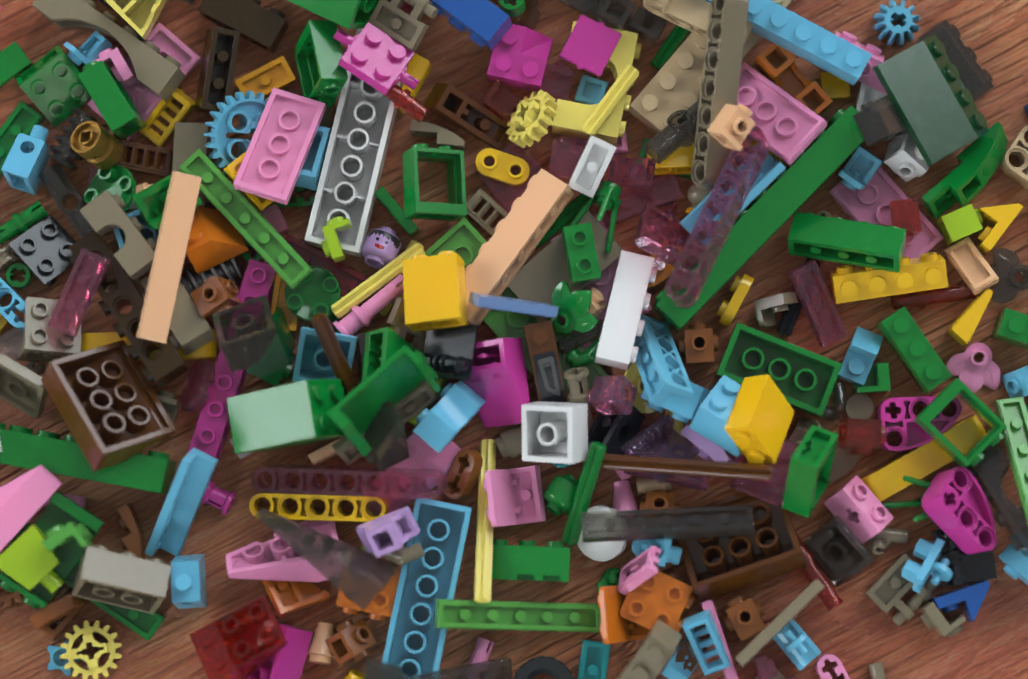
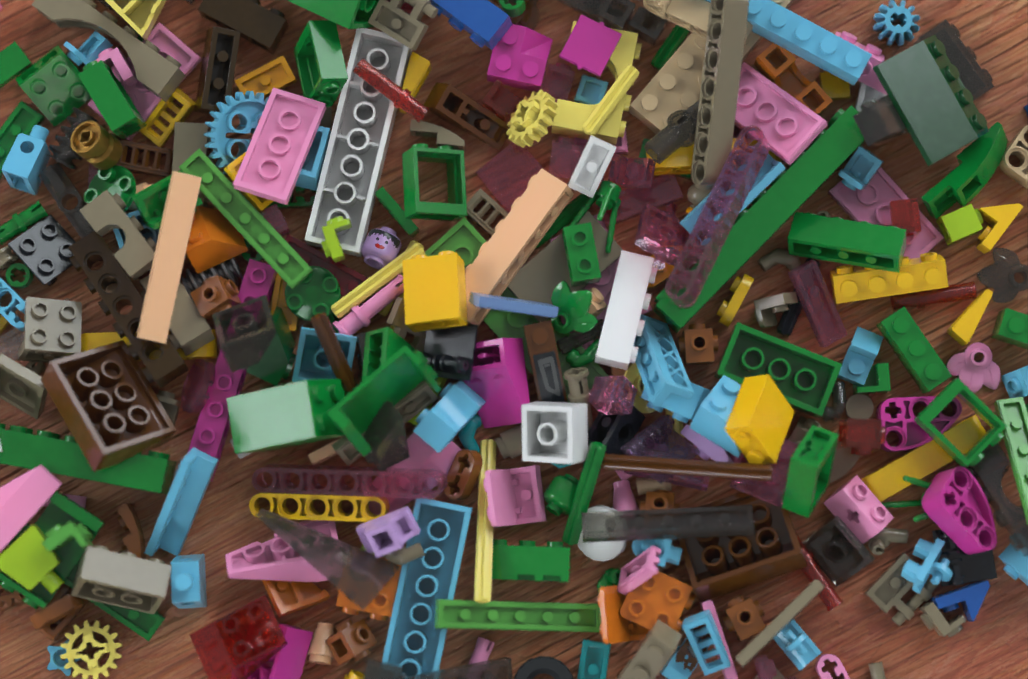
(78, 292): clear pink plate -> none
(219, 498): dark pink bush -> none
(376, 58): plate -> none
(467, 434): none -> teal arm
(501, 168): yellow plate -> none
(732, 126): light nougat brick -> none
(779, 256): none -> dark tan arm
(905, 158): white brick -> none
(971, 266): light nougat tile -> none

